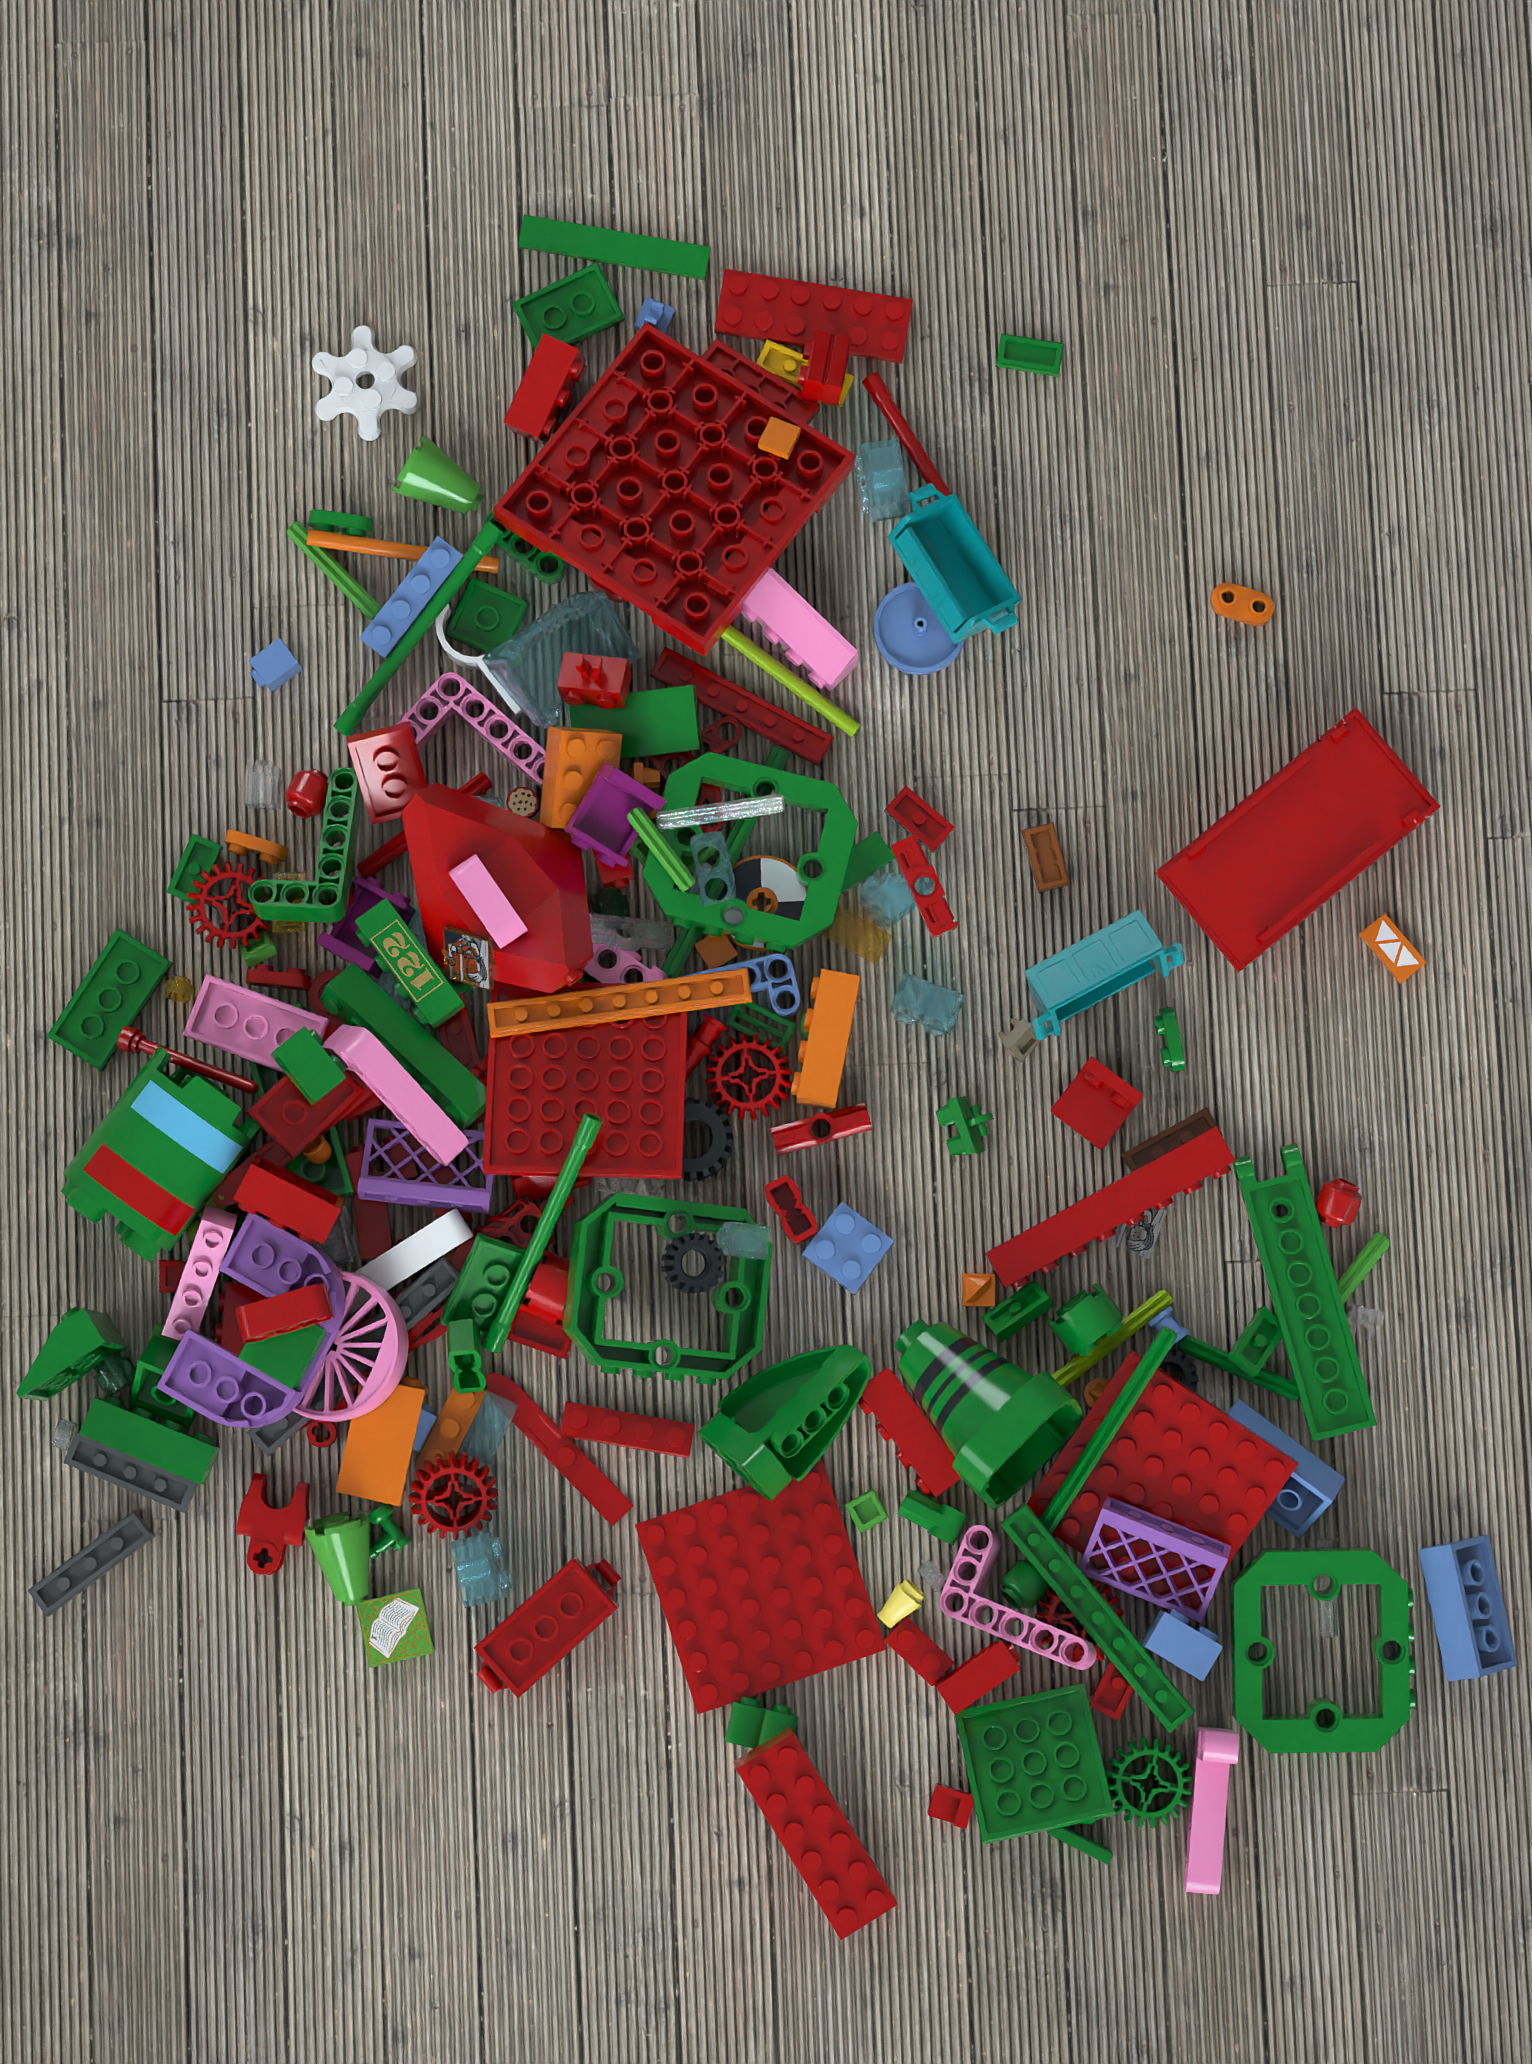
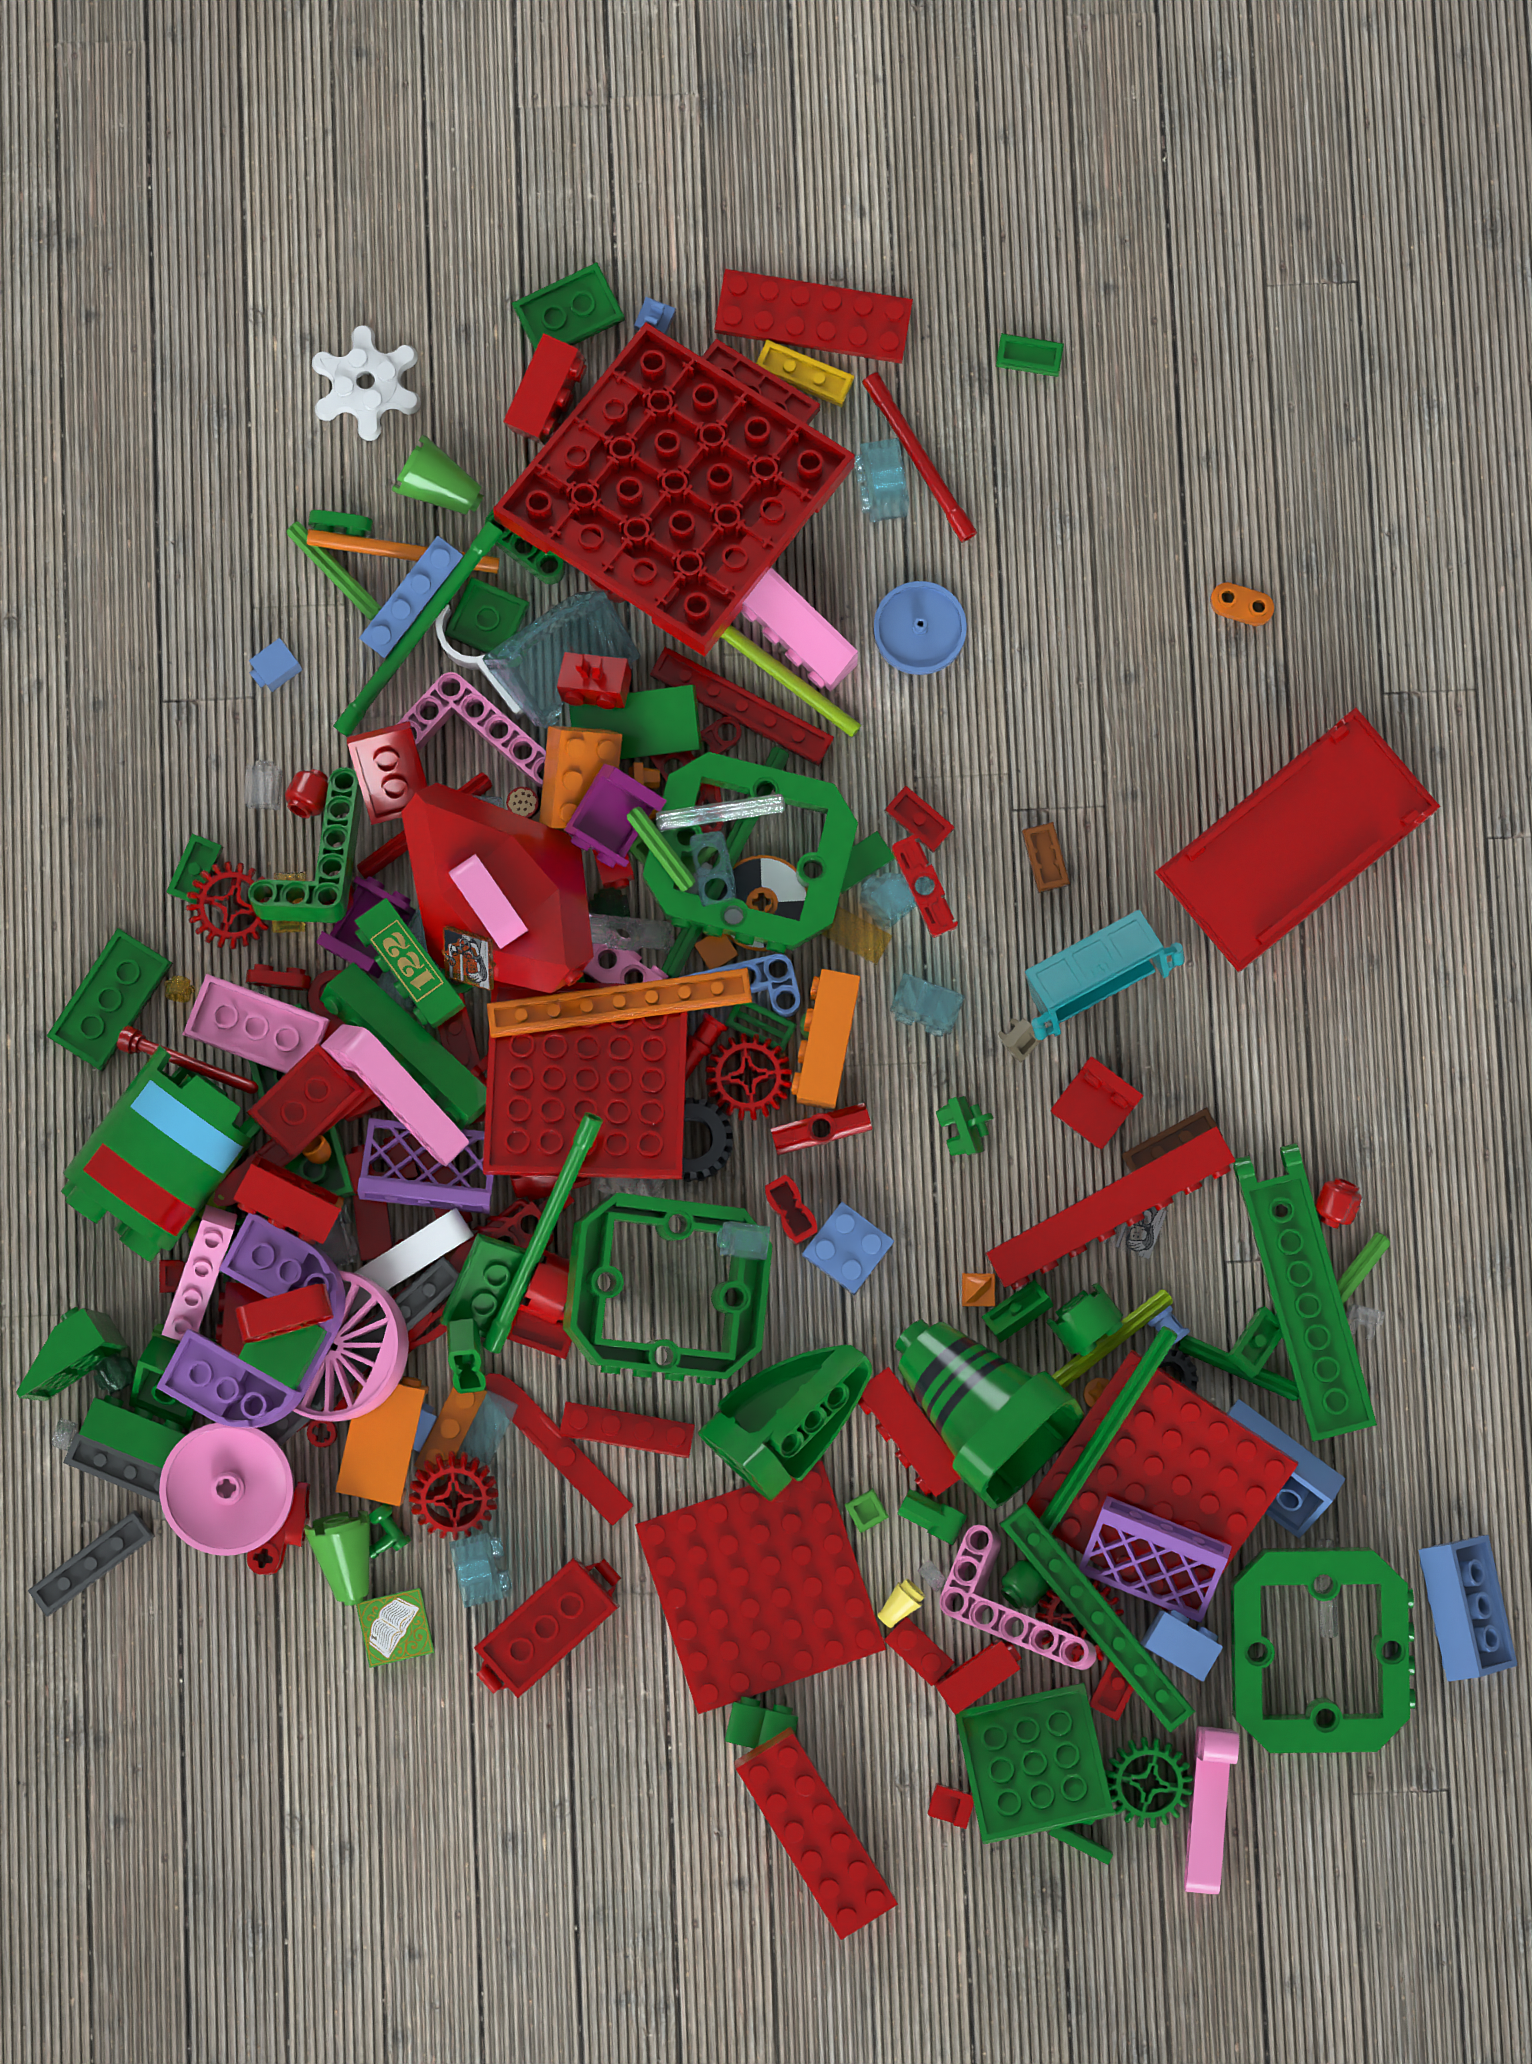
(226, 1489): none -> bright pink dish
(242, 843): orange plate -> none
(258, 950): bright green tile -> none
(309, 1064): green brick -> none
(614, 247): green tile -> none
(674, 1269): black tyre -> none
(779, 437): orange tile -> none
(825, 368): red brick -> none
(954, 566): teal container -> none
(1172, 1053): green plate -> none
(1392, 948): orange tile -> none

